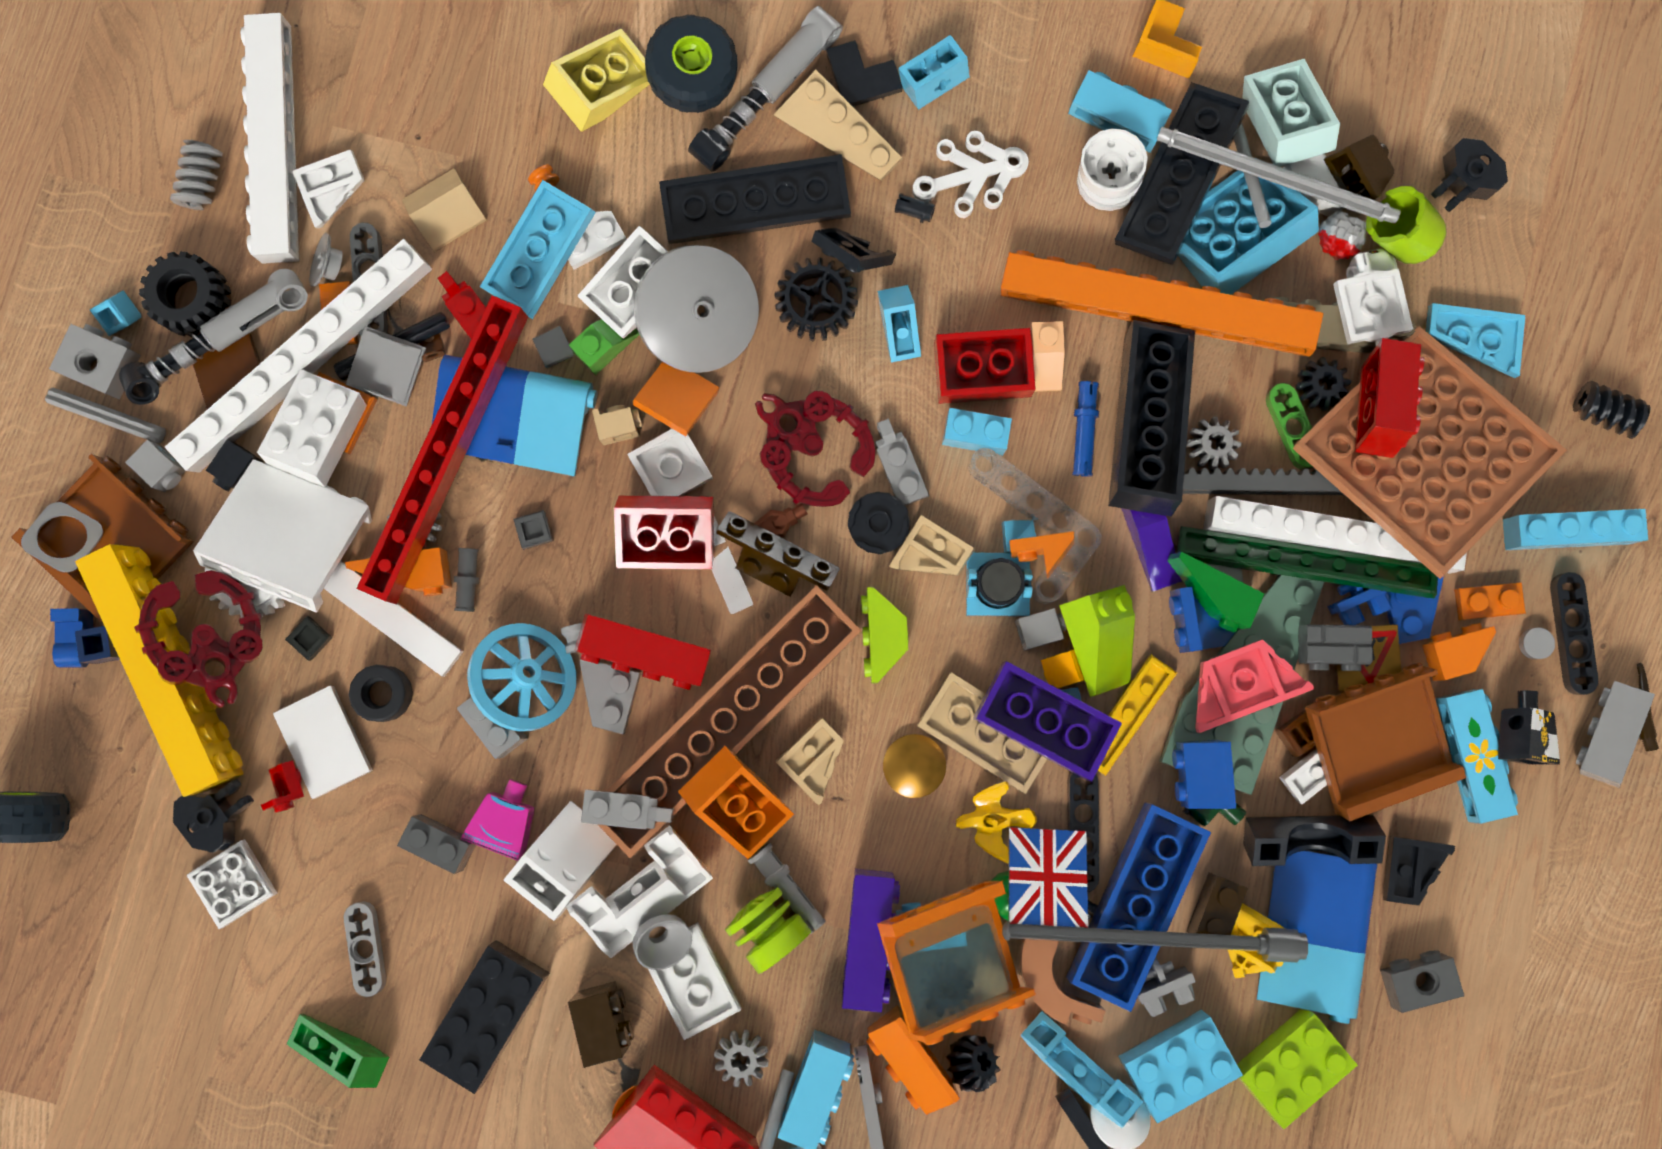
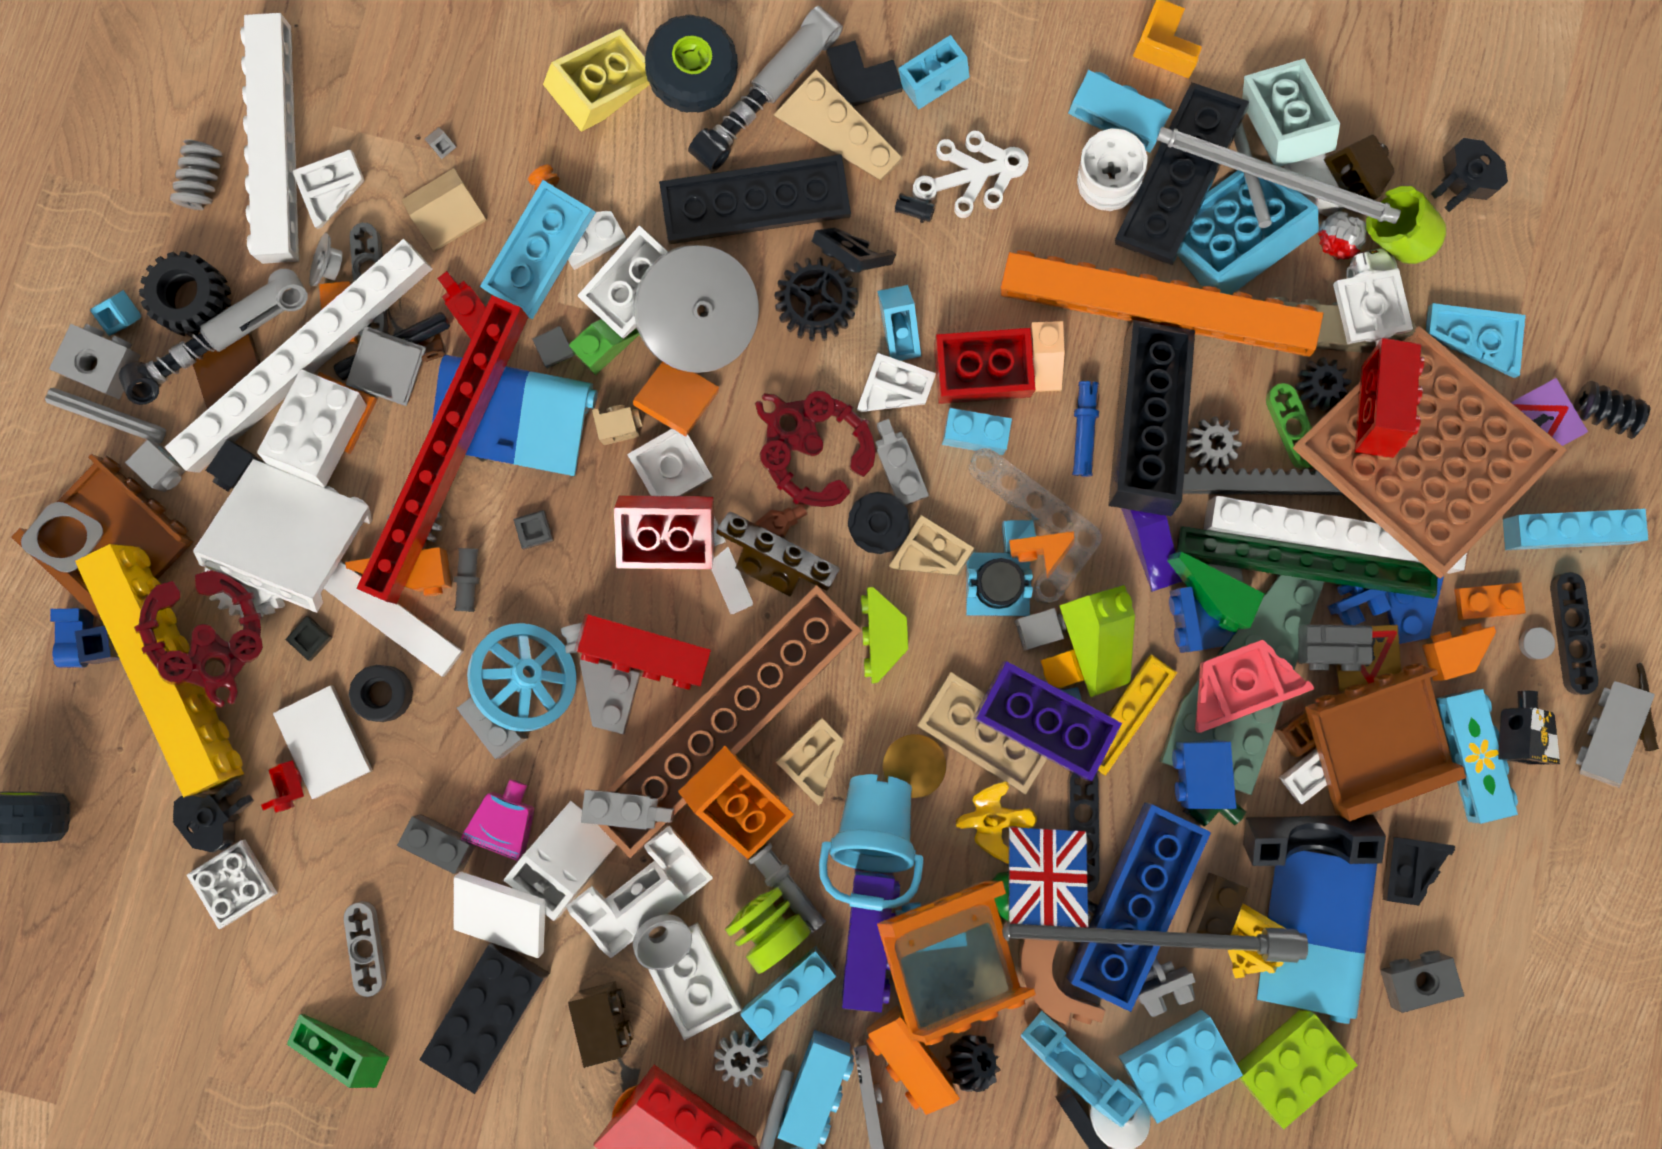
(440, 143): none -> light grey piece
(499, 914): none -> white tile
(788, 993): none -> medium azure brick
(874, 838): none -> medium azure piece
(895, 385): none -> white wing
(1552, 412): none -> medium lavender piece

